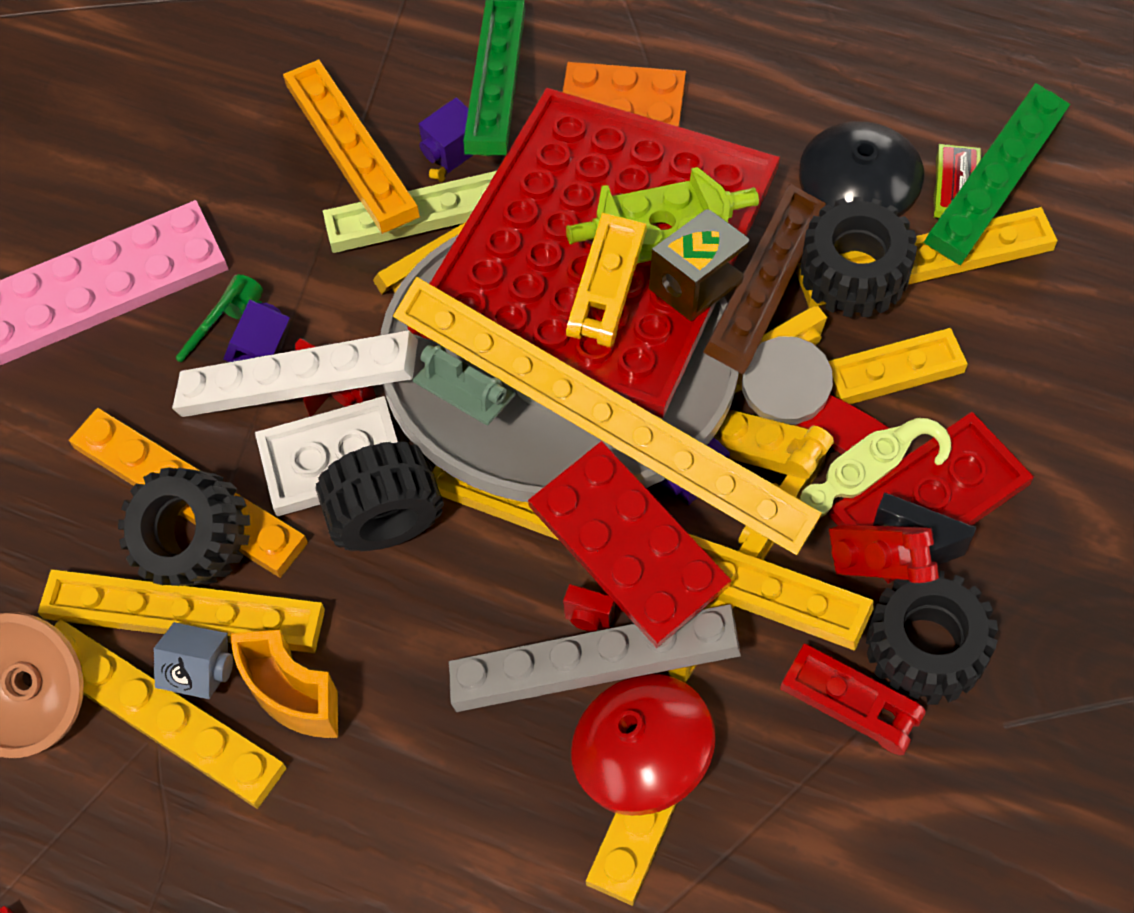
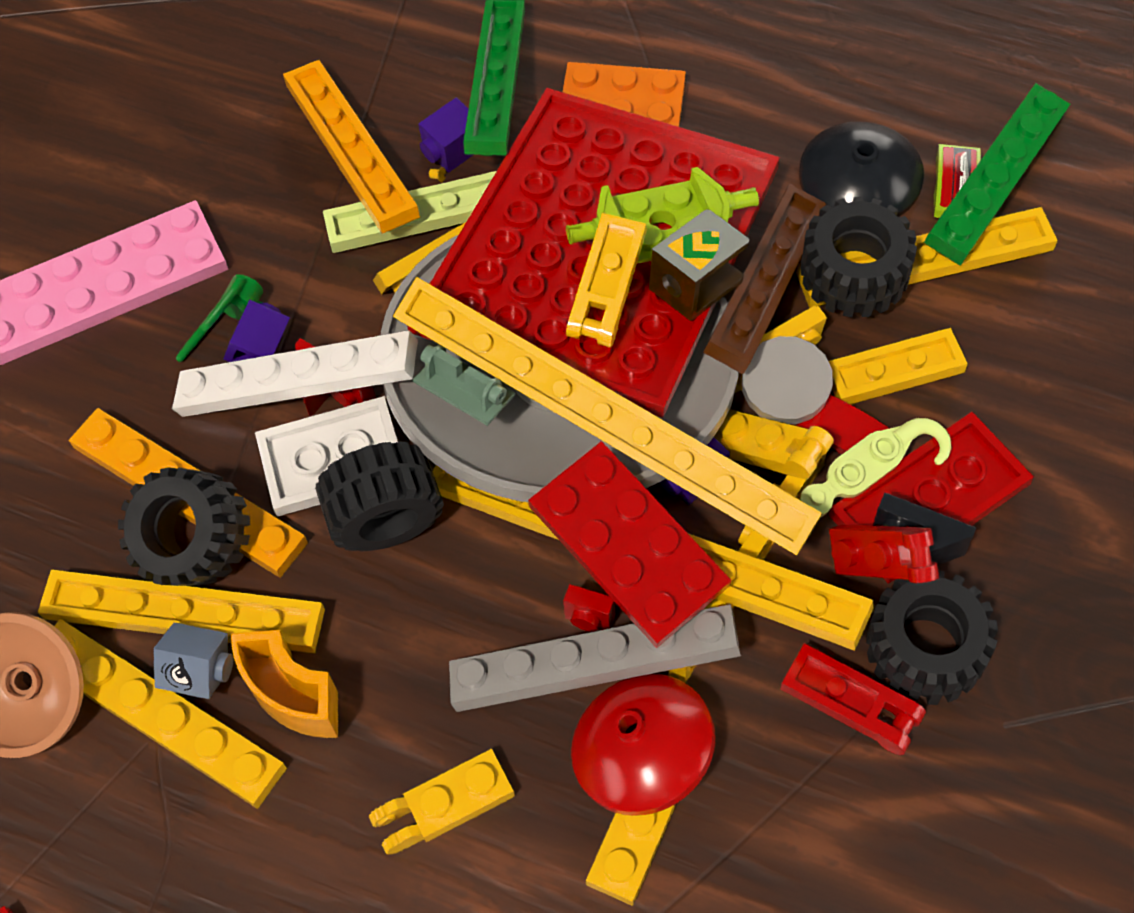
(445, 801): none -> yellow hinge

